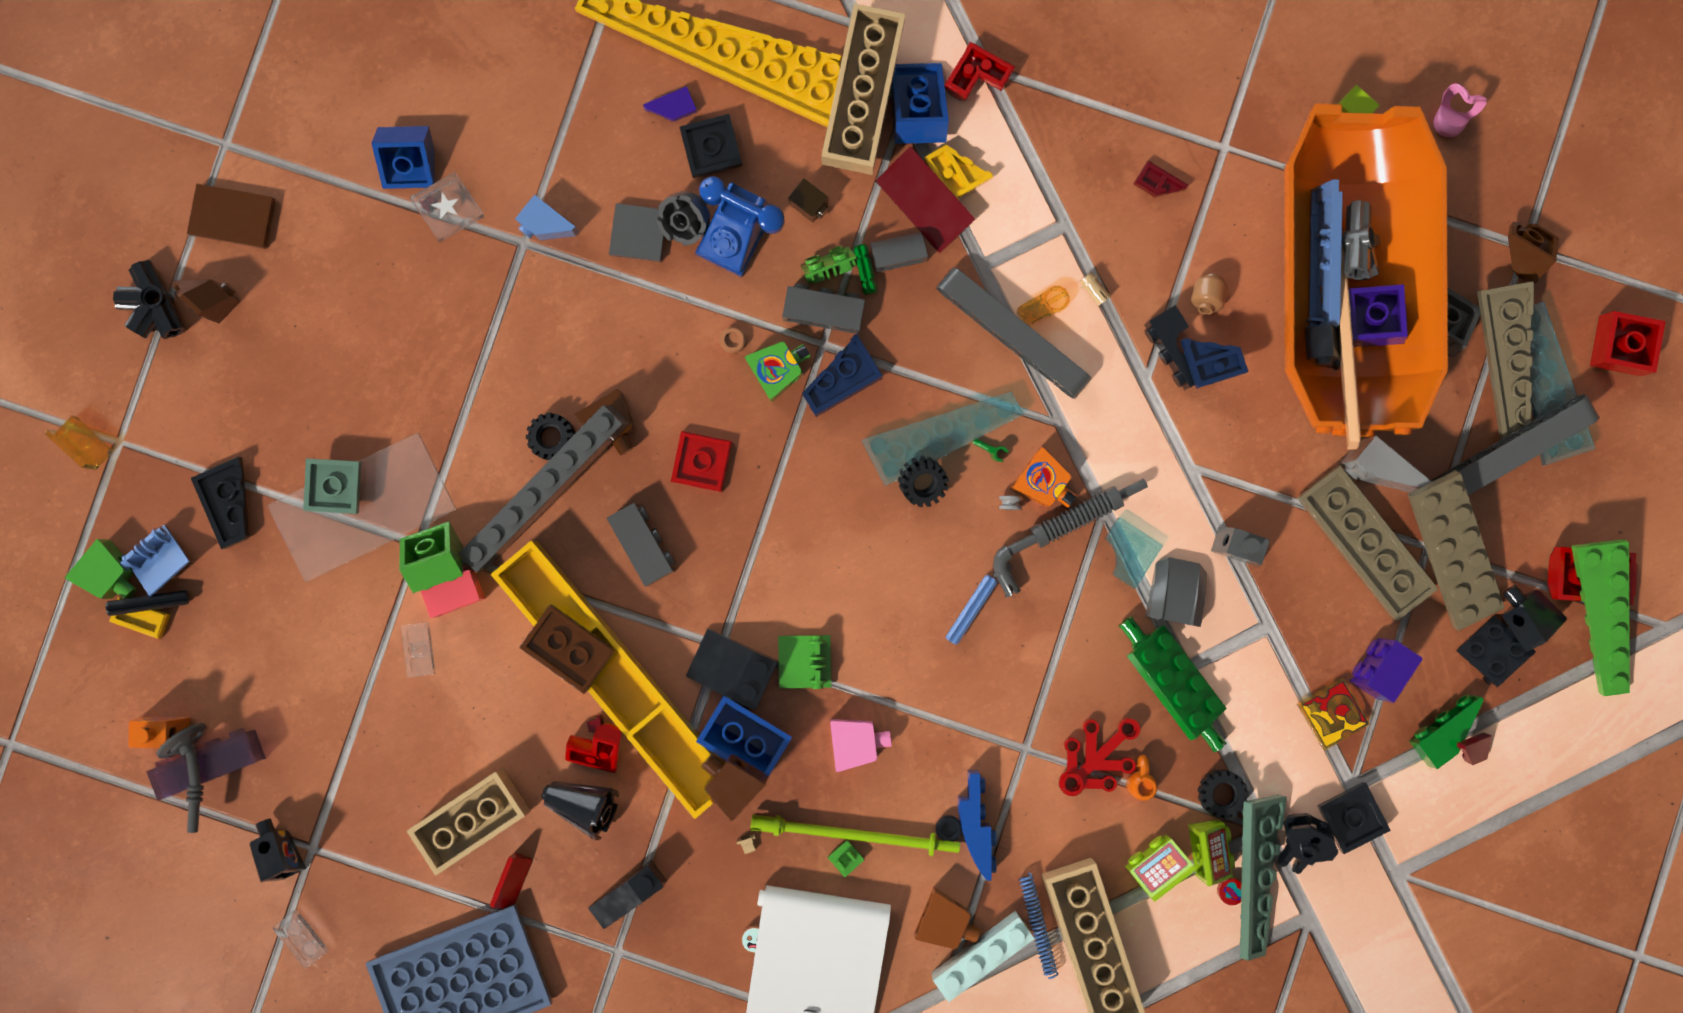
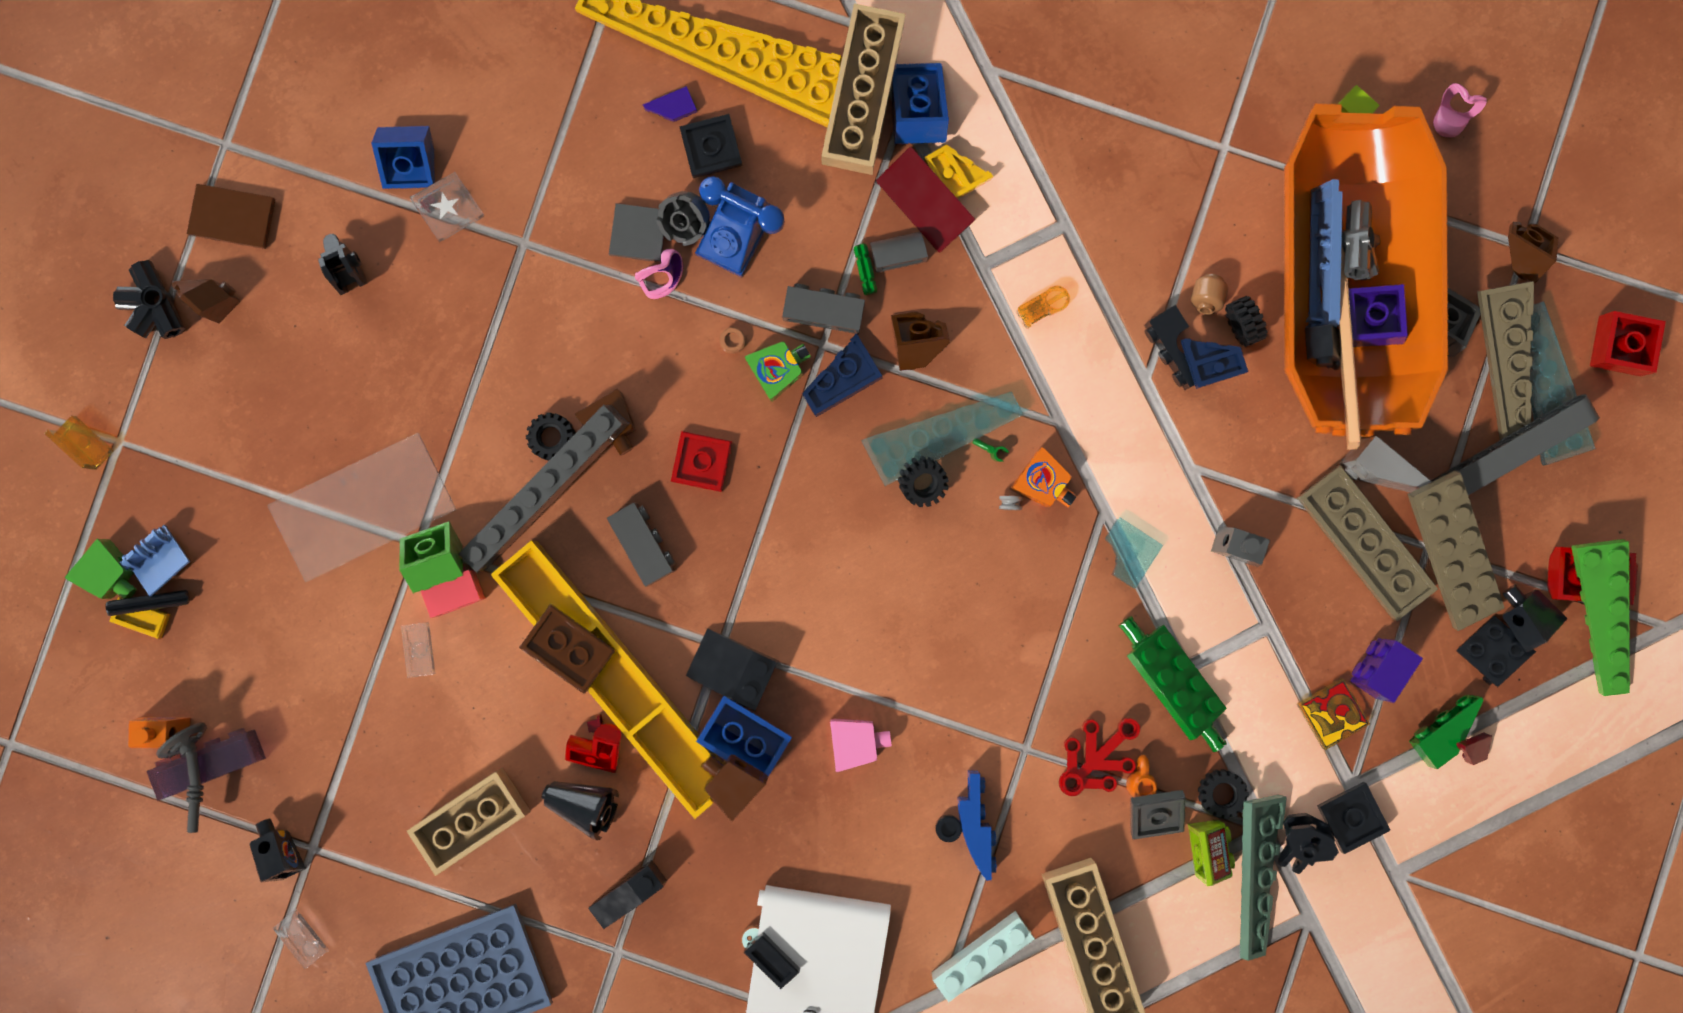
(224, 501): black wing -> none
(332, 486): sand green plate -> none
(340, 265): none -> black hinge
(511, 881): red slope -> none
(543, 221): medium blue slope -> none
(670, 264): none -> bright pink piece
(747, 843): tan piece -> none
(771, 960): none -> black tile
(778, 826): lime bar -> none
(804, 661): bright green hinge -> none
(809, 201): dark brown brick -> none
(838, 256): bright green hinge -> none
(846, 858): bright green tile -> none
(917, 339): none -> reddish brown slope
(945, 922): dark orange torso -> none
(971, 609): medium blue axle -> none
(974, 65): red brick -> none
(1013, 333): dark grey beam -> none
(1044, 954): medium blue piece -> none
(1060, 526): dark grey piece -> none
(1094, 288): tan pin -> none
(1157, 814): none -> dark grey tile
(1158, 181): dark red tile -> none
(1160, 867): slope -> none
(1178, 592): dark grey slope -> none
(1230, 891): red tile -> none
(1246, 321): none -> black tyre

